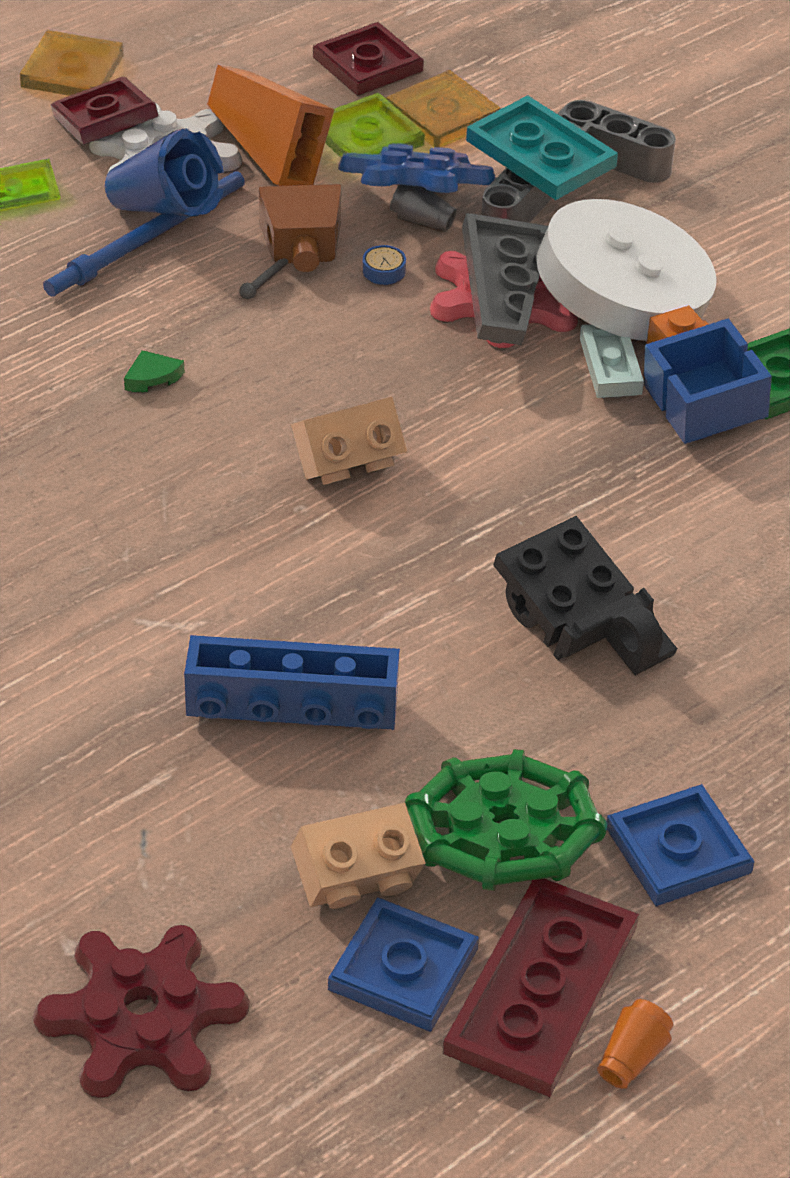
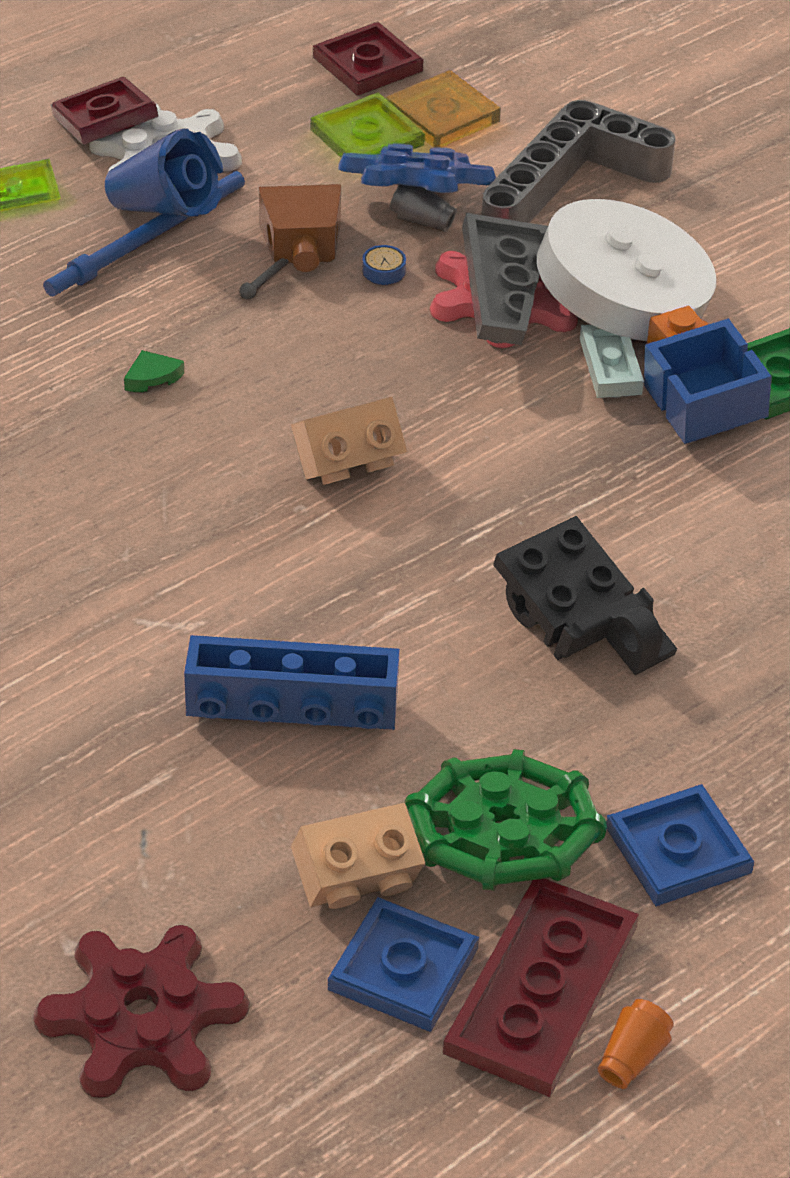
(70, 63): clear yellow tile -> none
(272, 124): orange slope -> none
(541, 147): teal plate -> none

